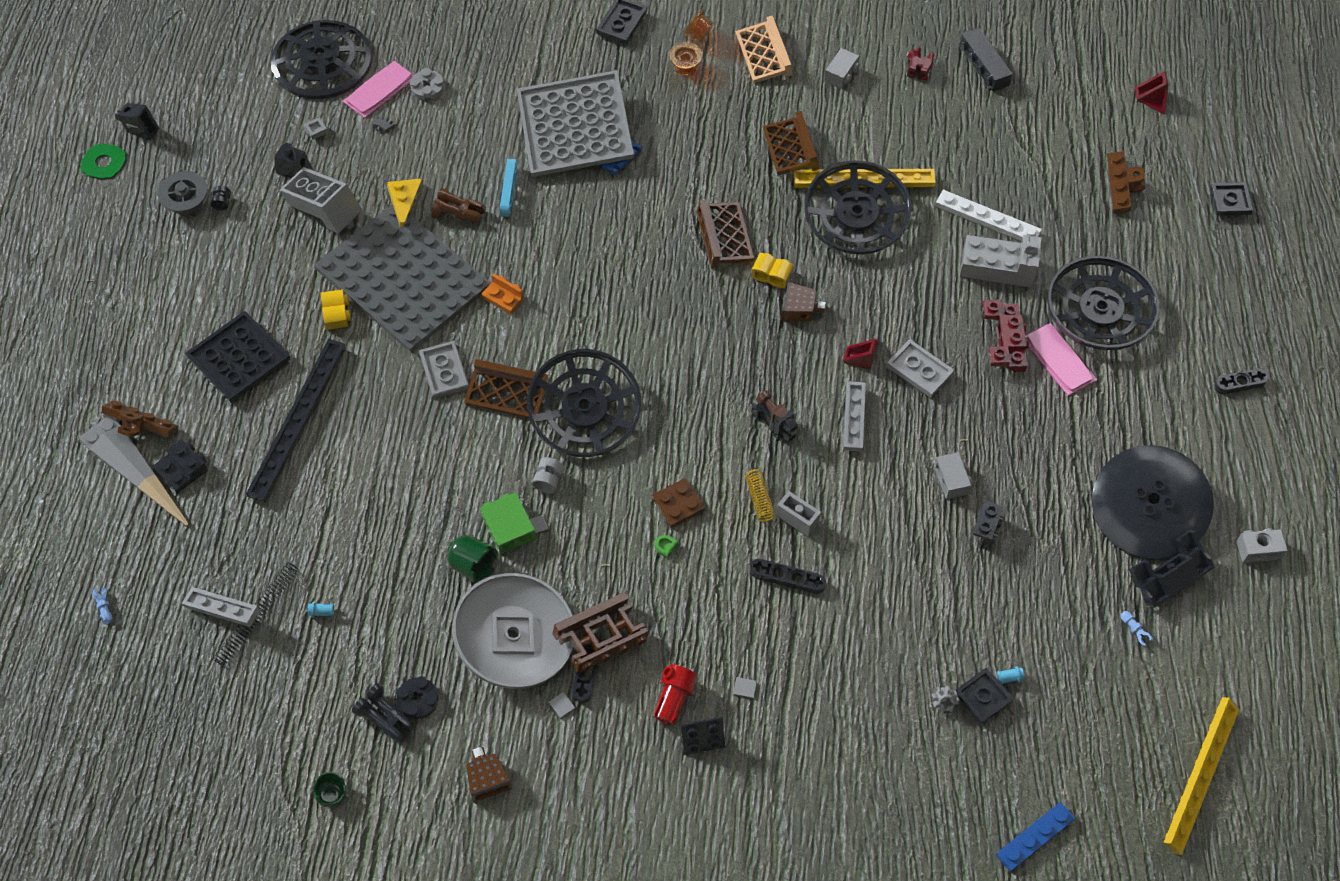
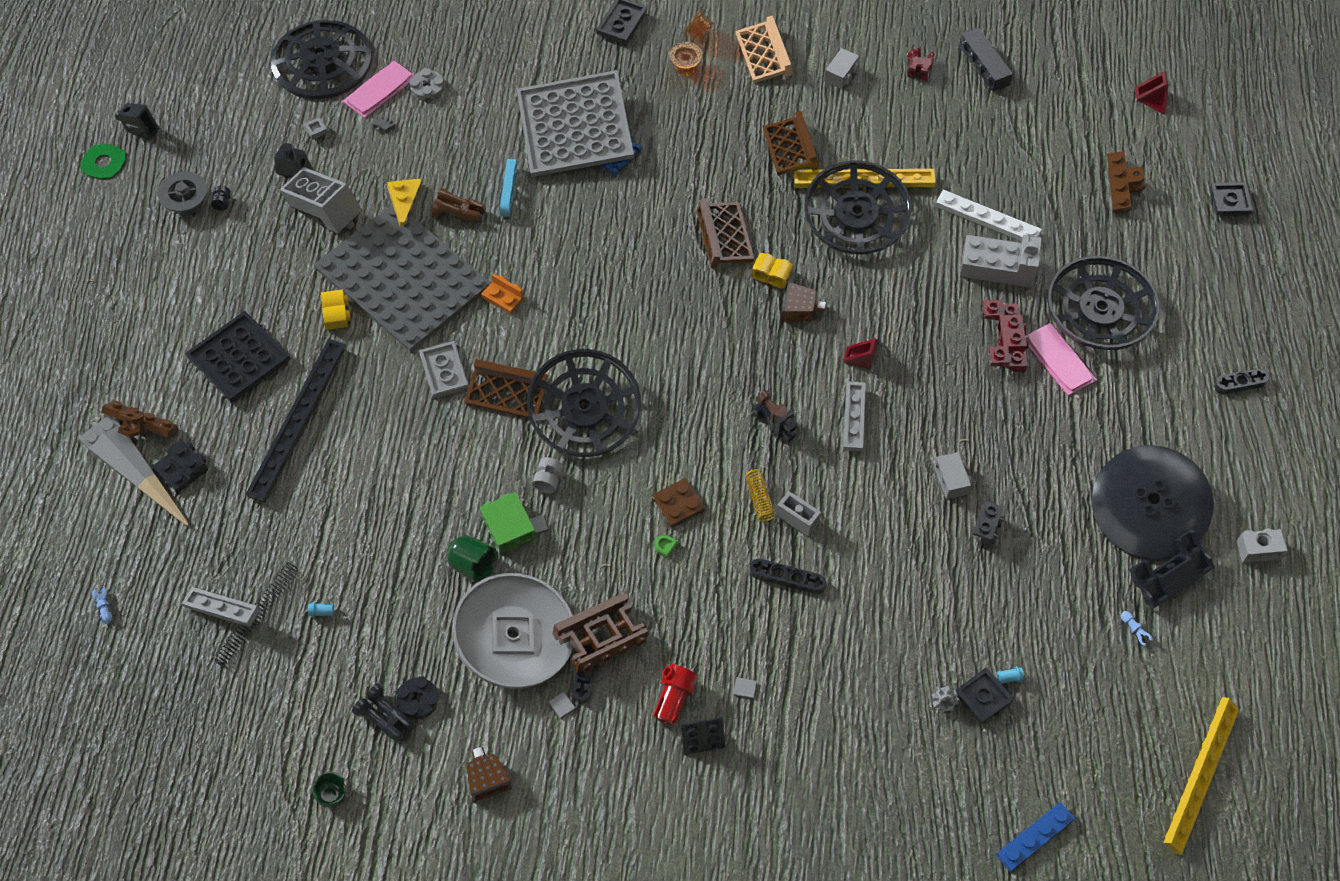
(920, 368): light grey plate -> none

